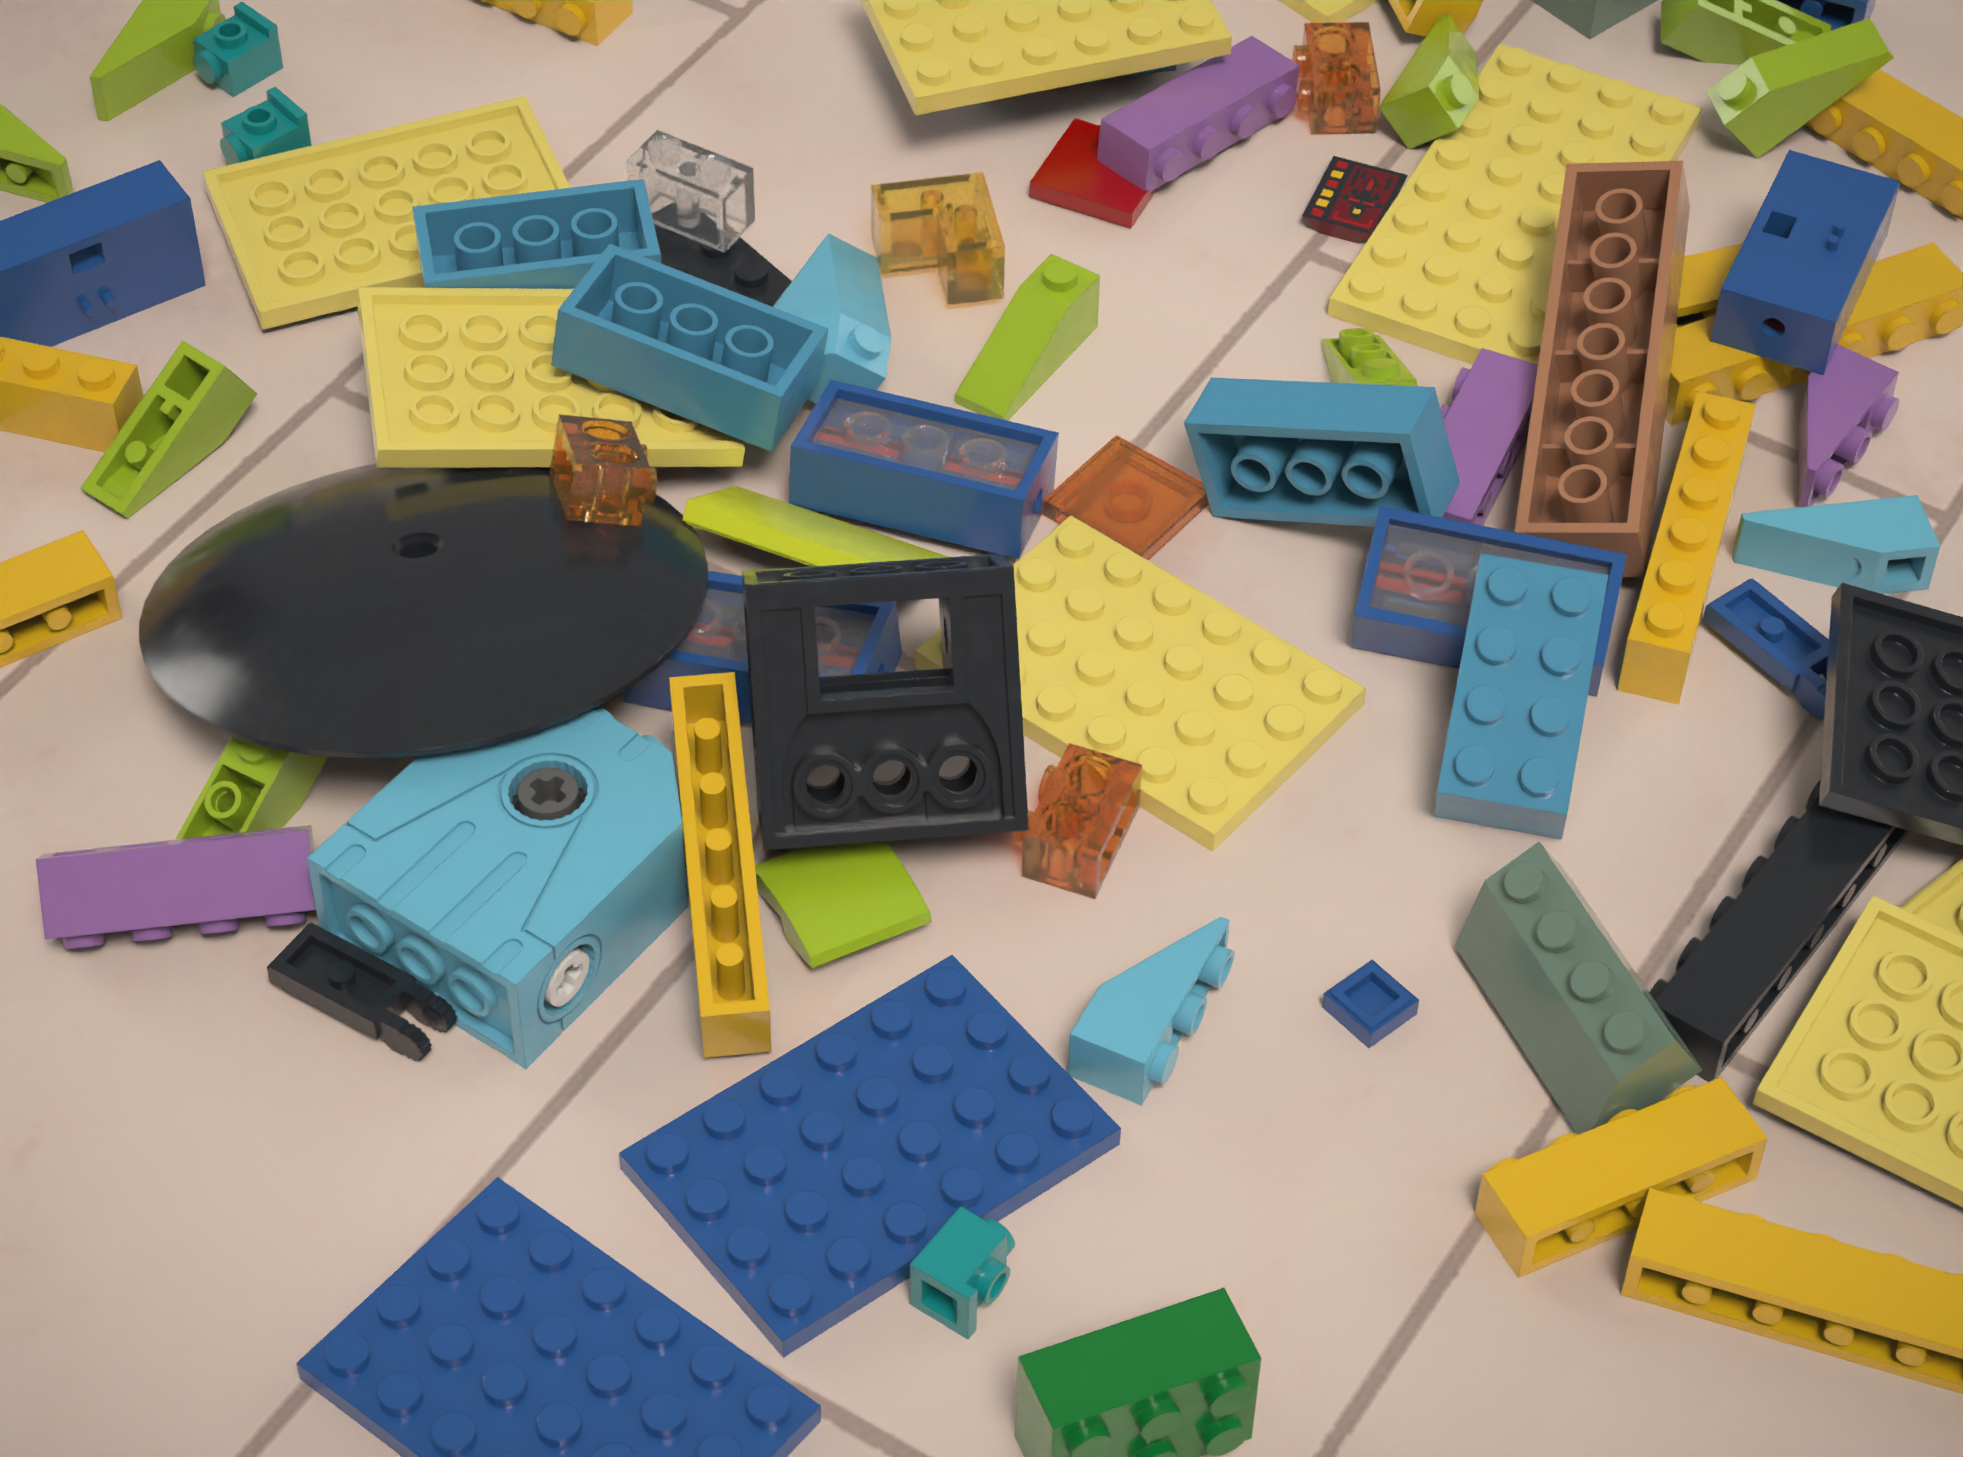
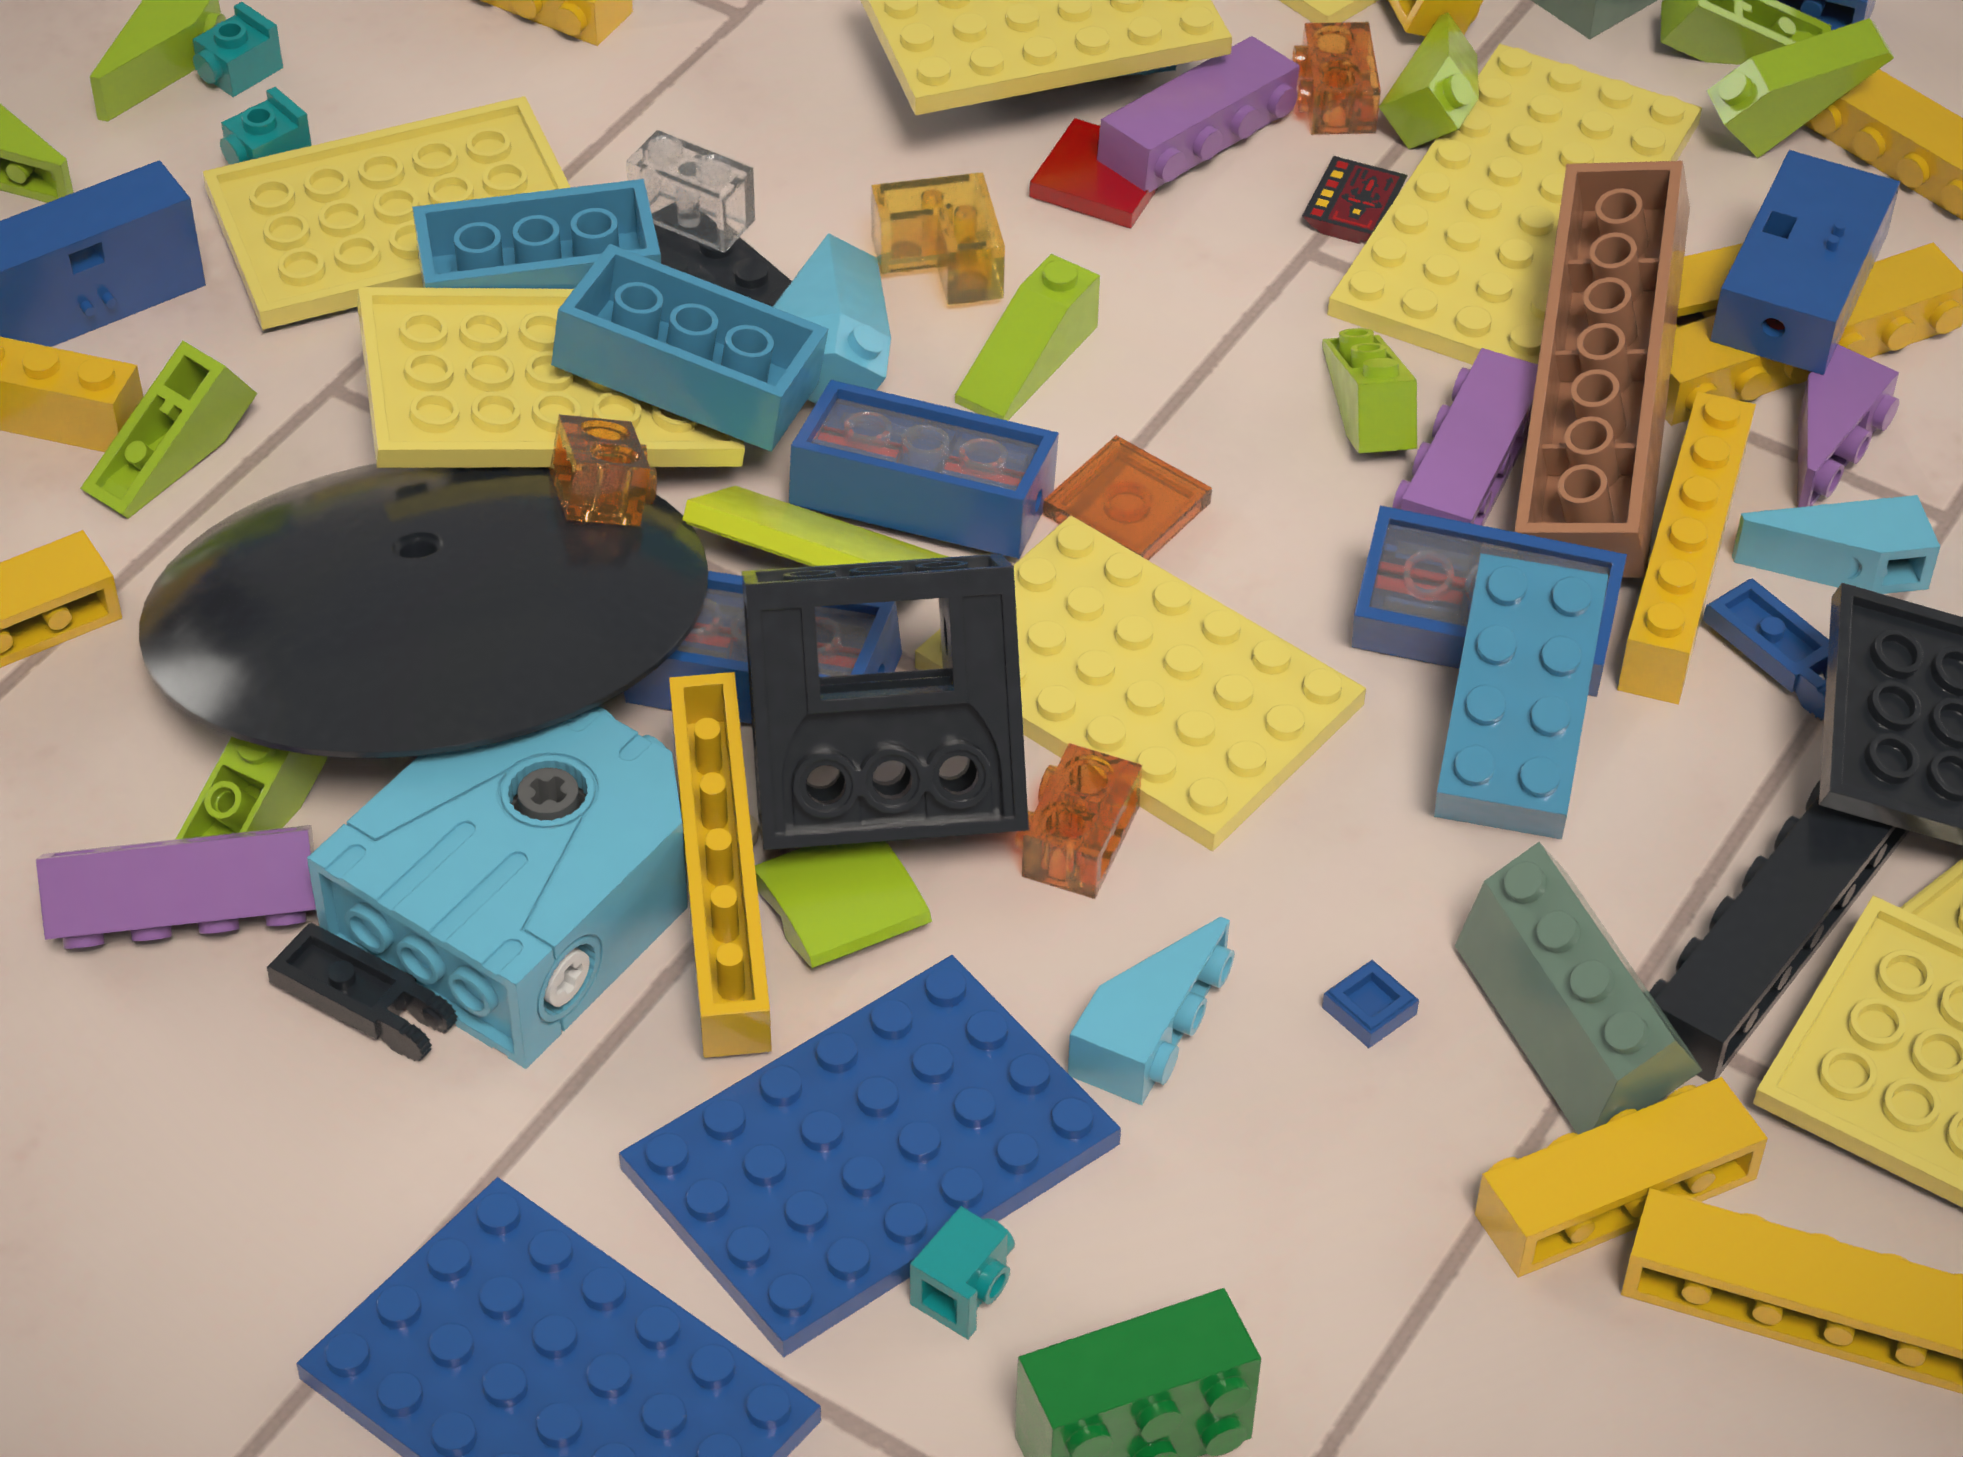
(1320, 450): dark azure brick -> none

